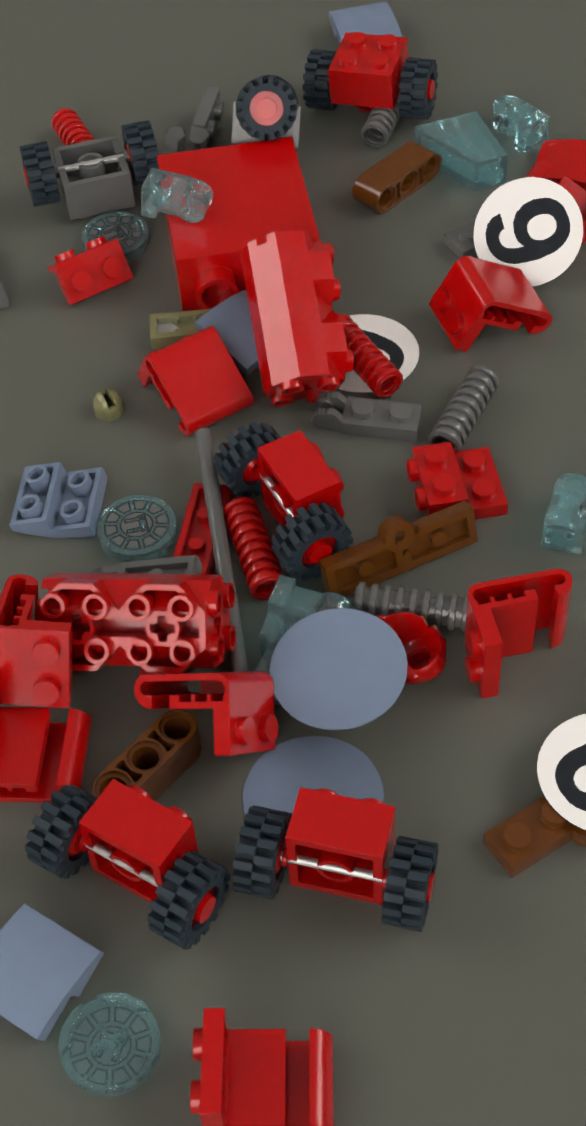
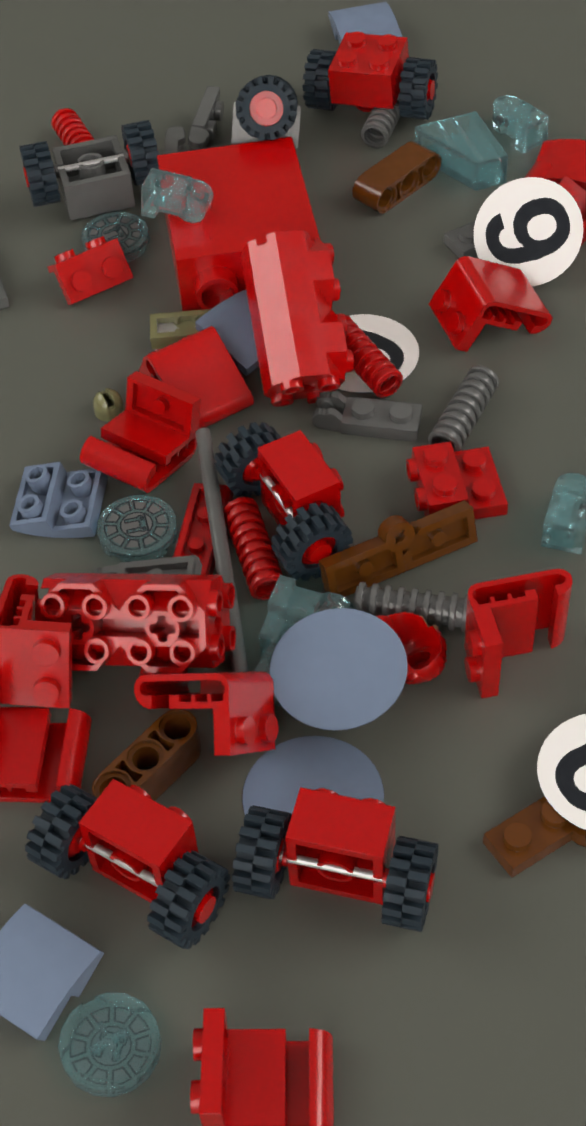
(148, 437): none -> red piece

